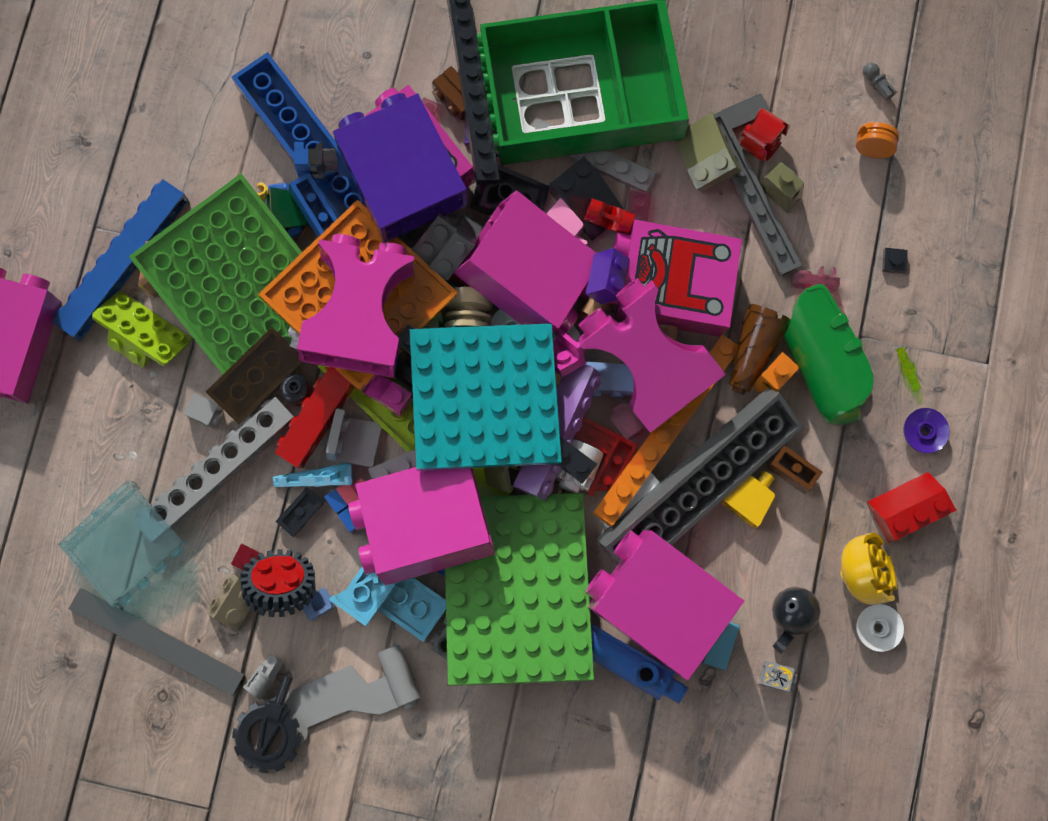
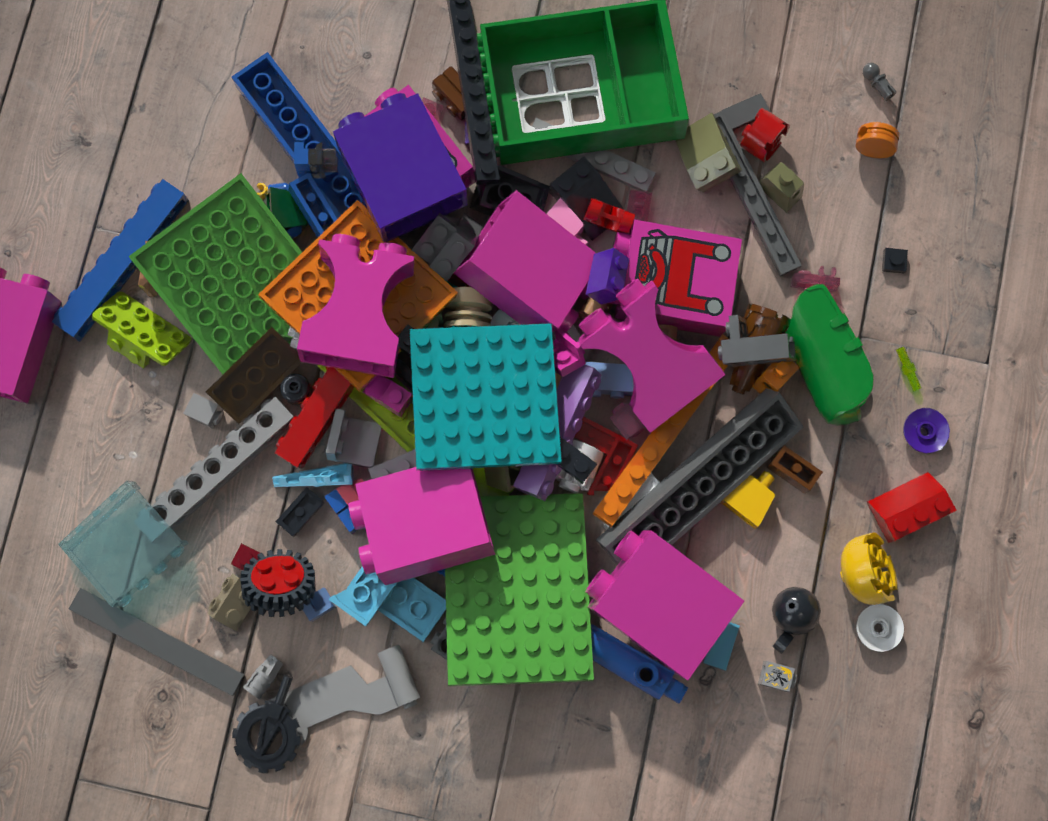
(746, 350): none -> dark grey brick

